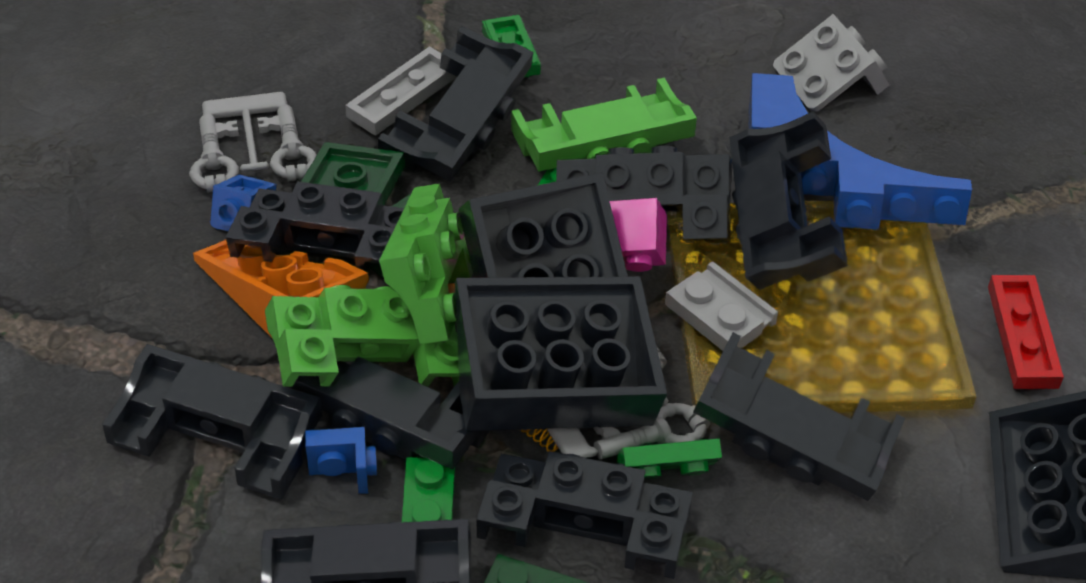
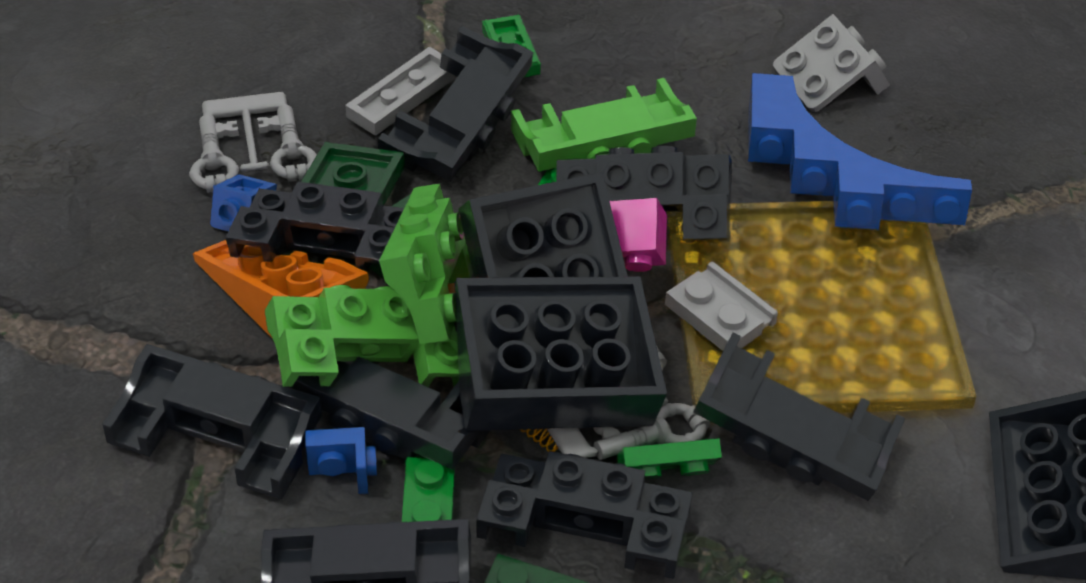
(772, 203): black bracket -> none
(1025, 332): red plate -> none

